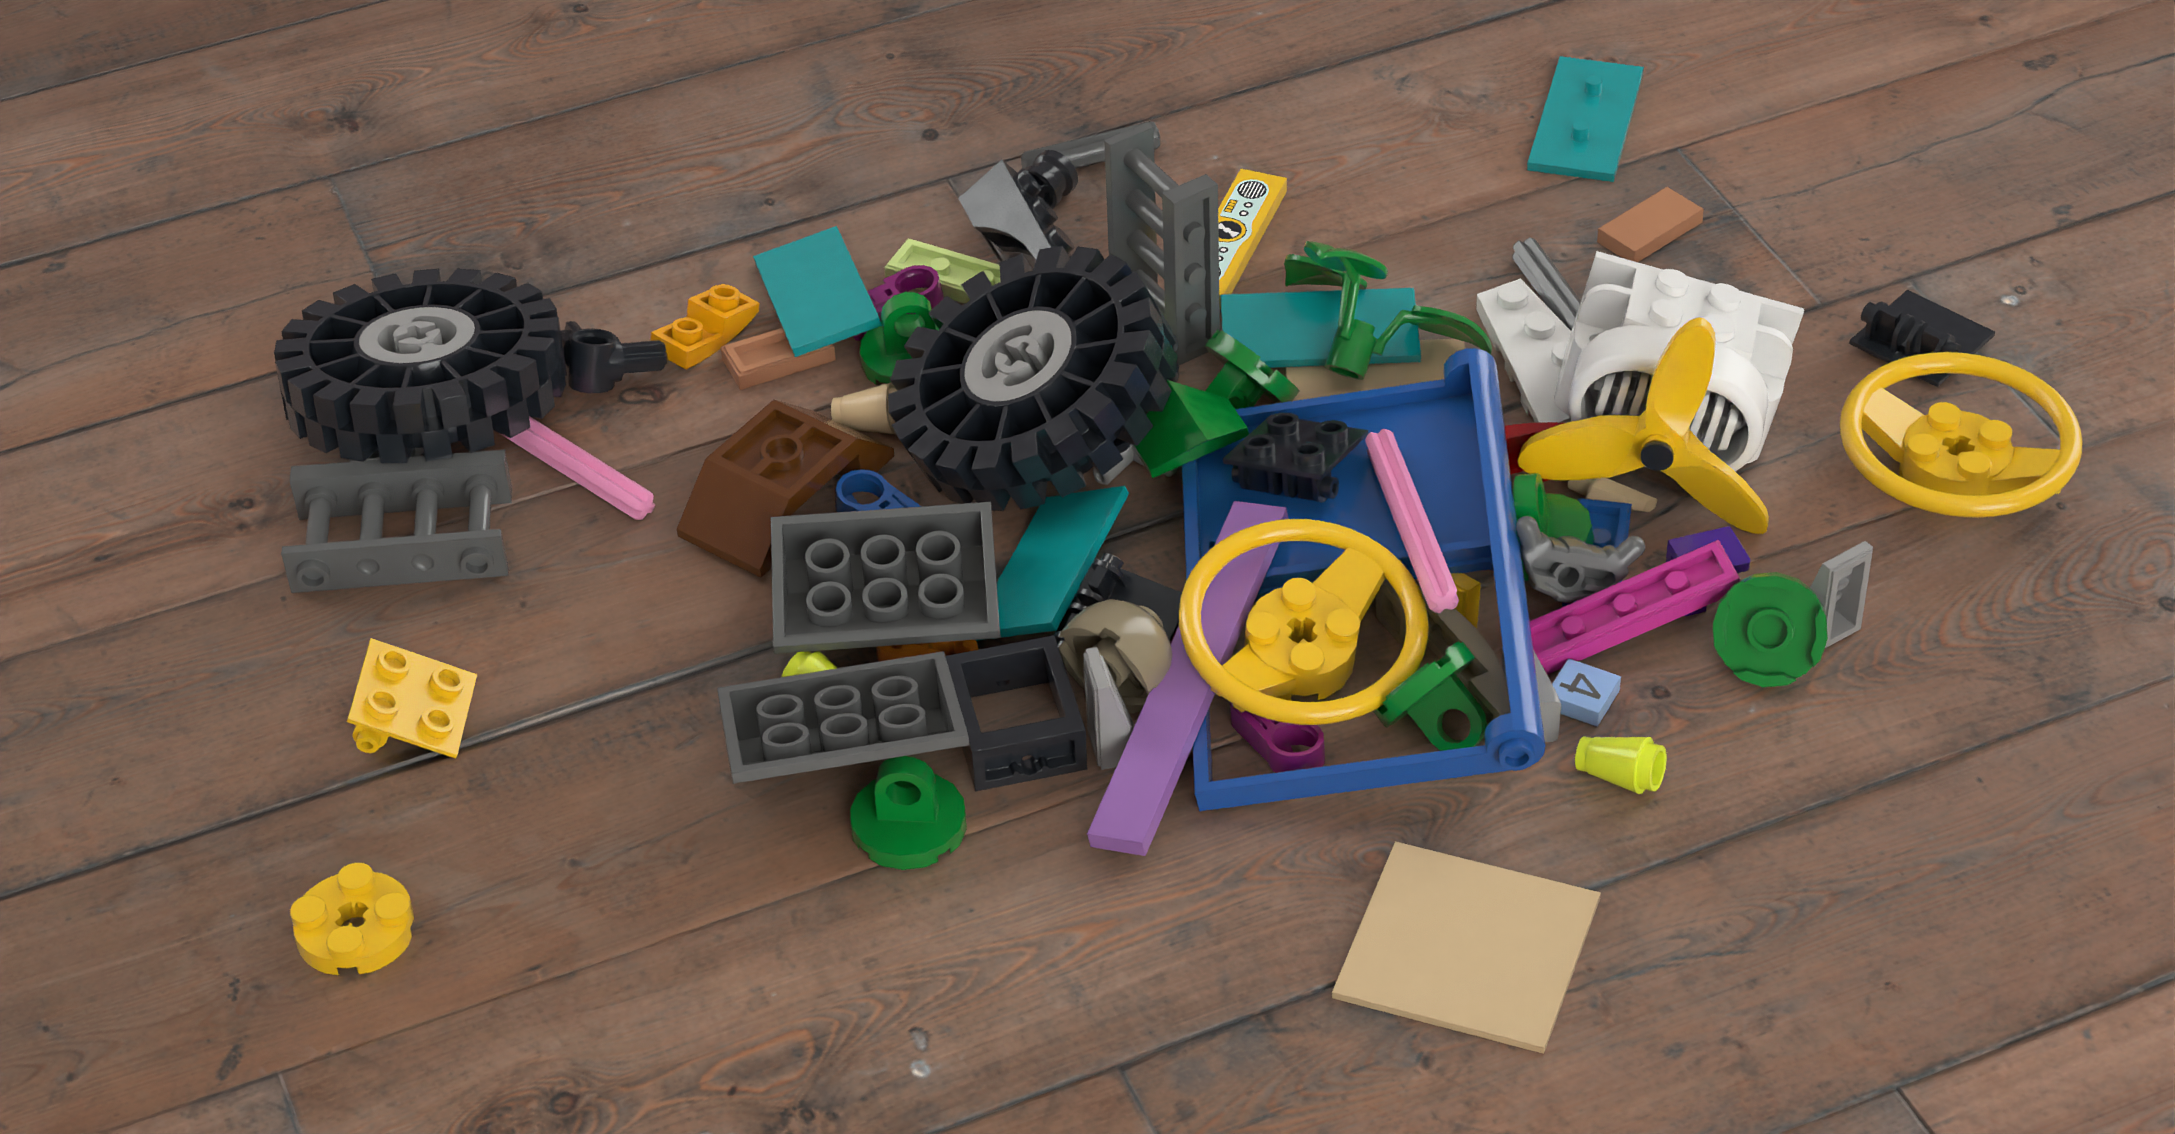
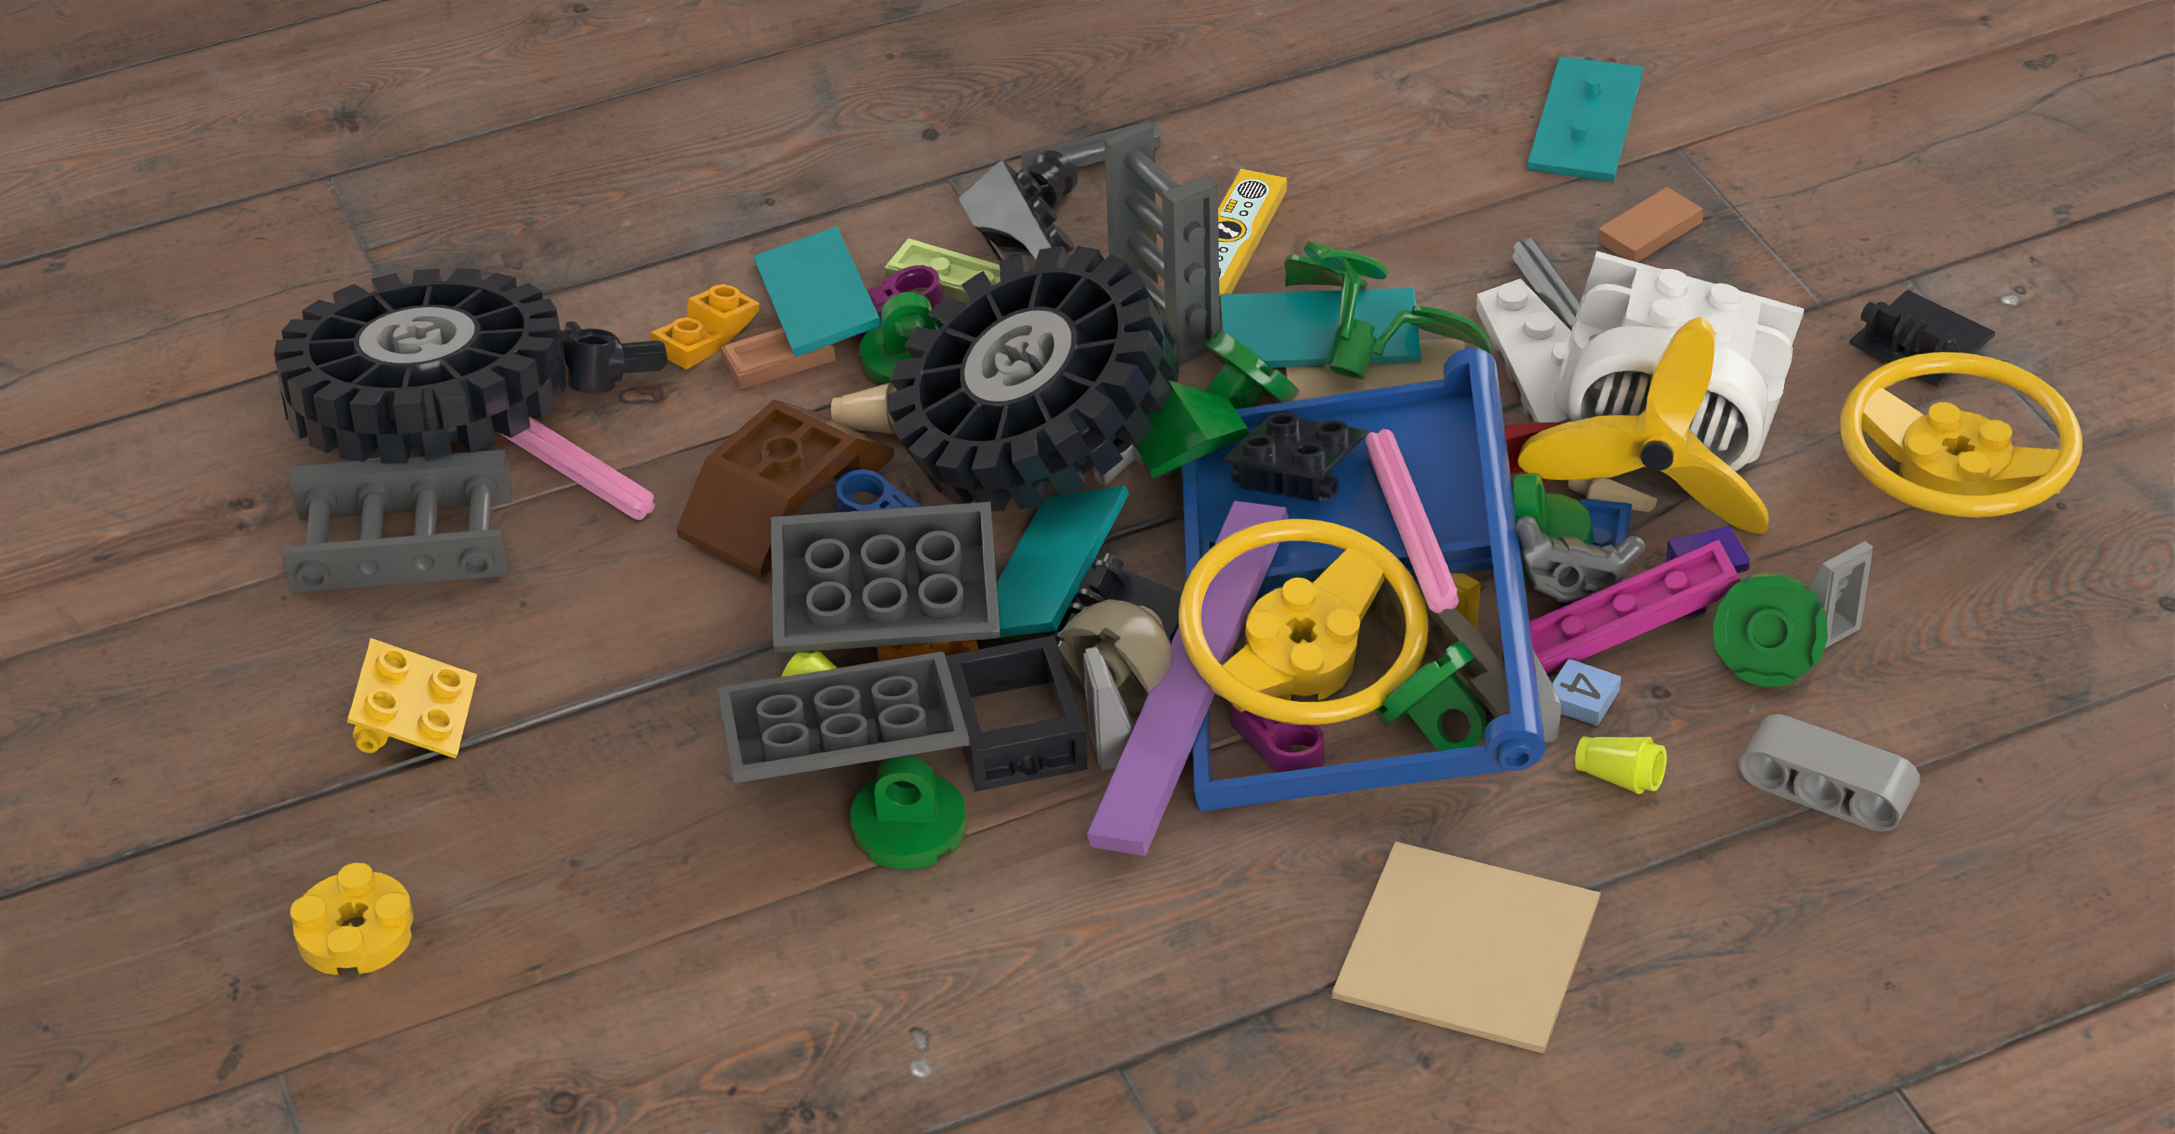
(1829, 772): none -> light grey beam

